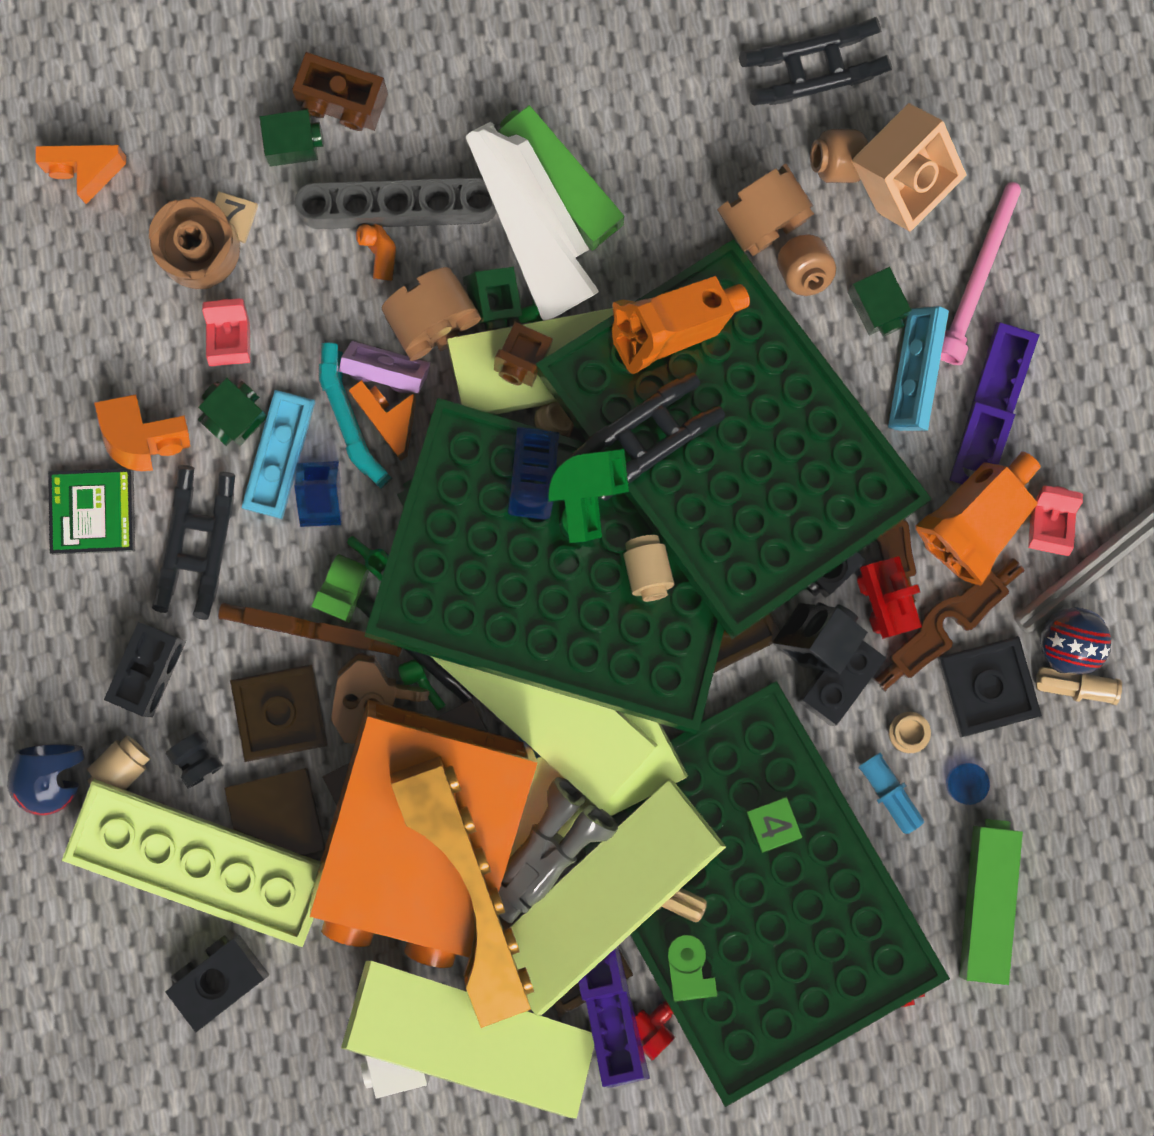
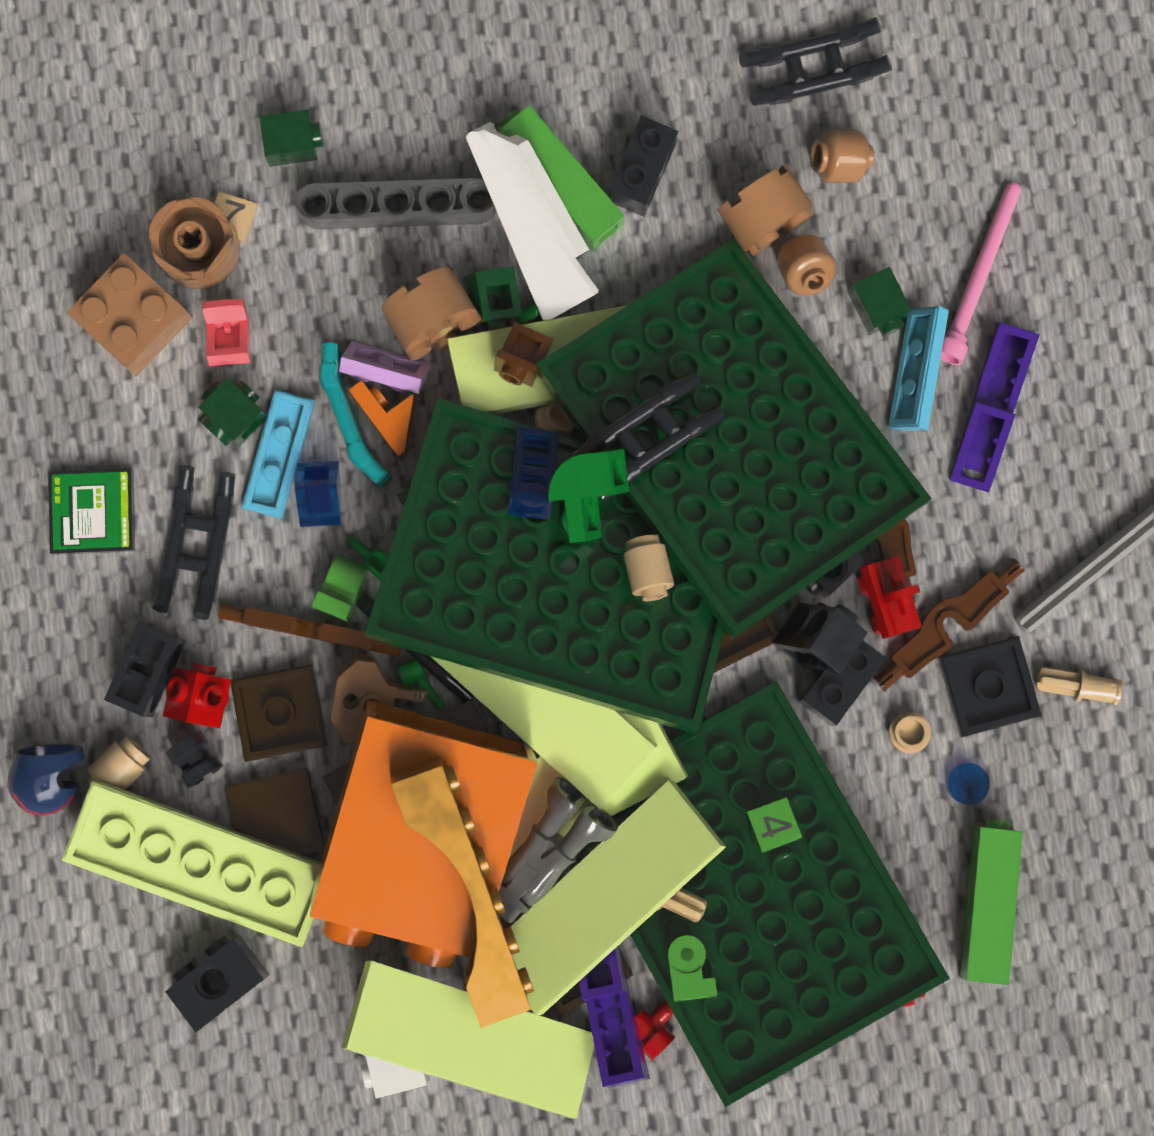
(92, 163): orange slope -> none
(129, 314): none -> medium nougat brick
(131, 441): orange brick -> none
(197, 696): none -> red brick
(340, 92): reddish brown brick -> none
(382, 247): orange arm -> none
(642, 165): none -> black brick
(673, 320): orange piece -> none
(892, 794): dark azure axle -> none
(909, 166): light nougat brick -> none
(980, 518): orange piece -> none
(1054, 520): coral bracket -> none
(1075, 641): dark blue helmet -> none

